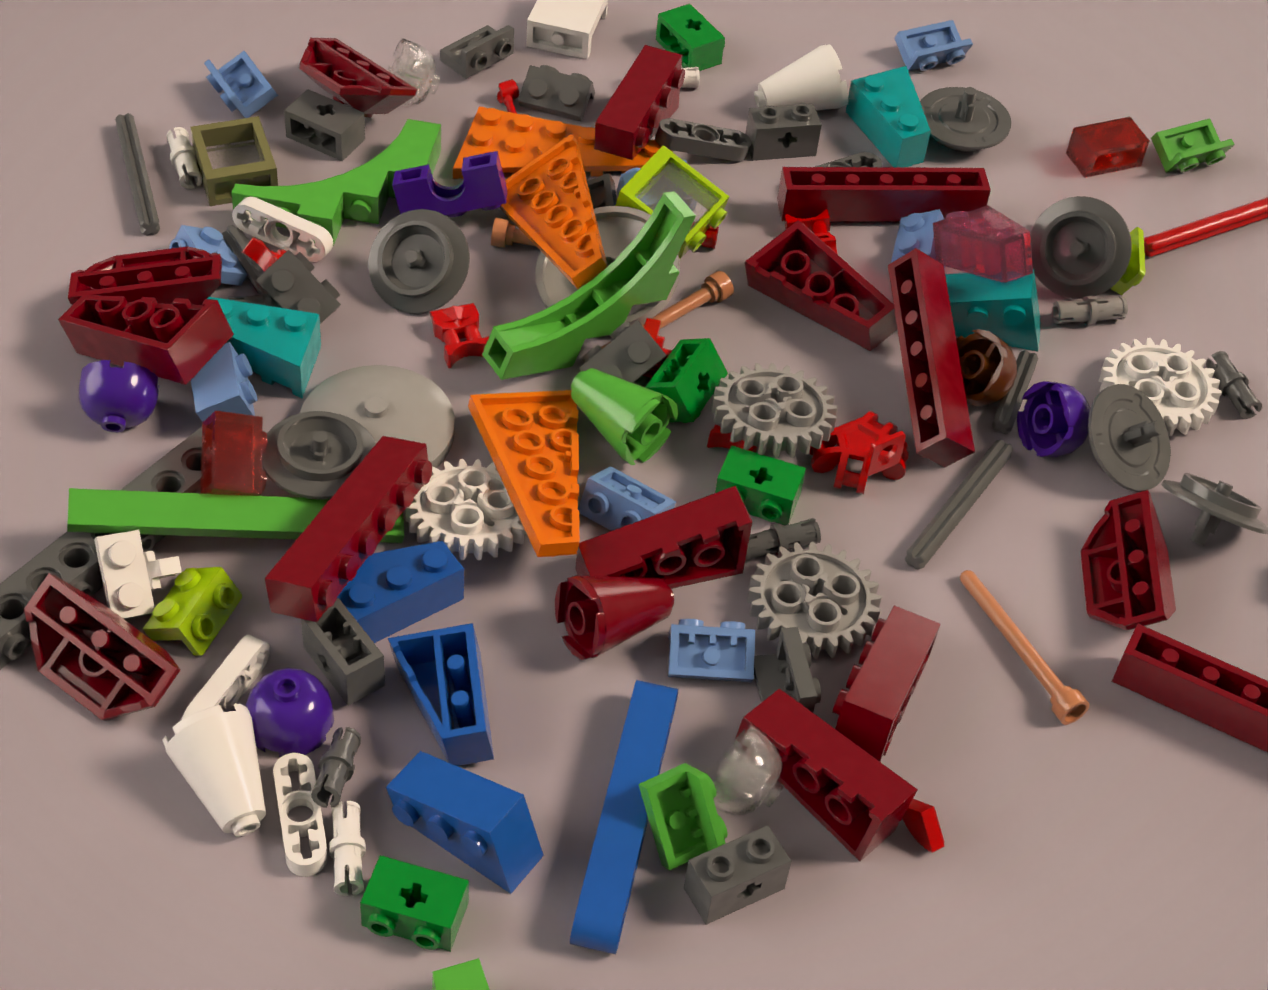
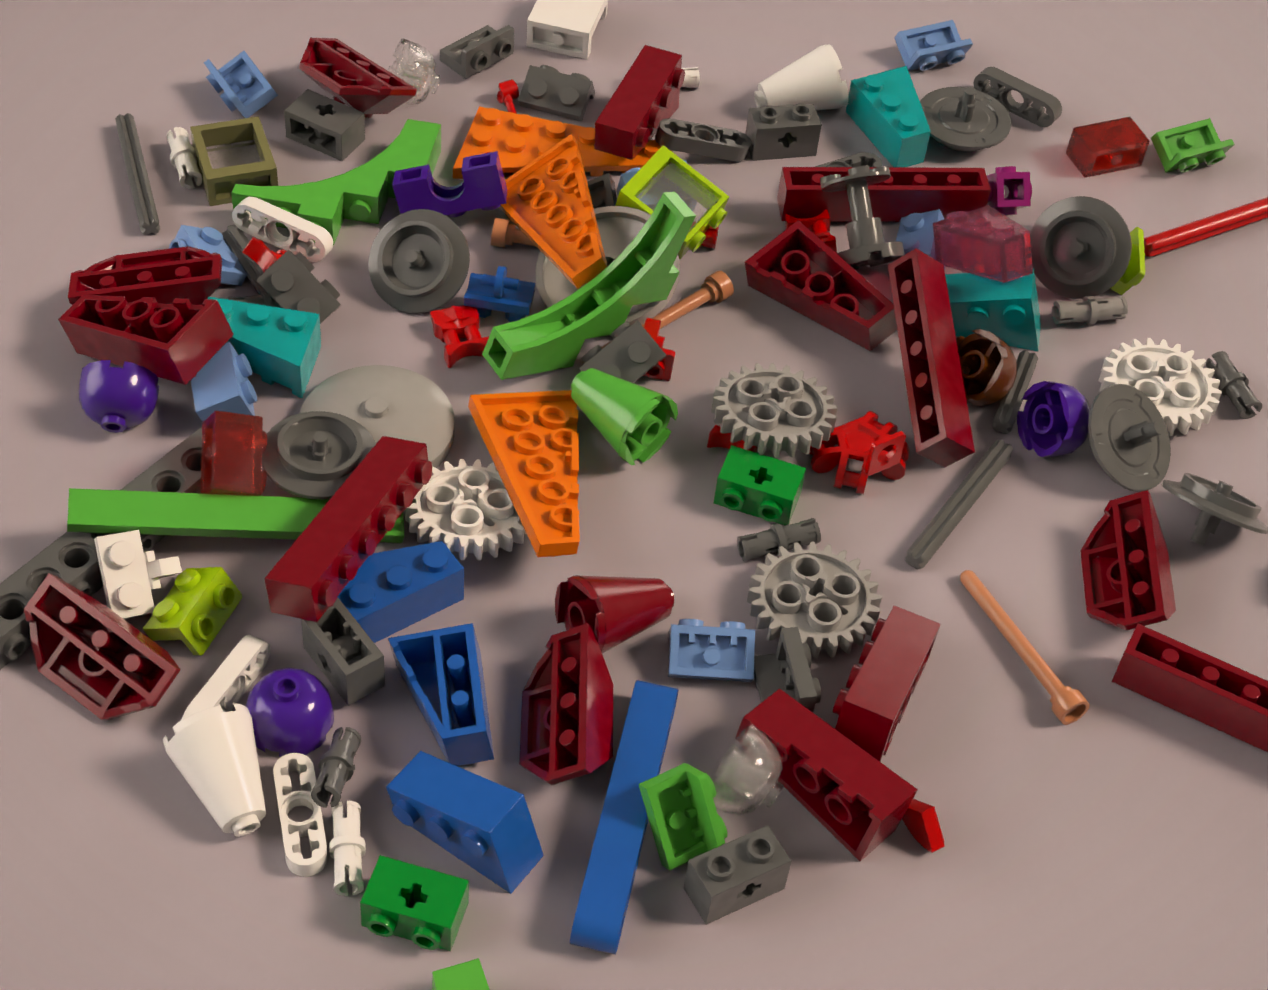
(499, 294): none -> blue hips
(567, 709): none -> dark red wedge
(620, 500): medium blue bracket -> none
(678, 546): dark red wedge -> none
(689, 377): green brick -> none
(692, 36): green brick -> none
(864, 231): none -> dark grey piece
(1016, 187): none -> magenta brick
(1030, 94): none -> dark grey beam

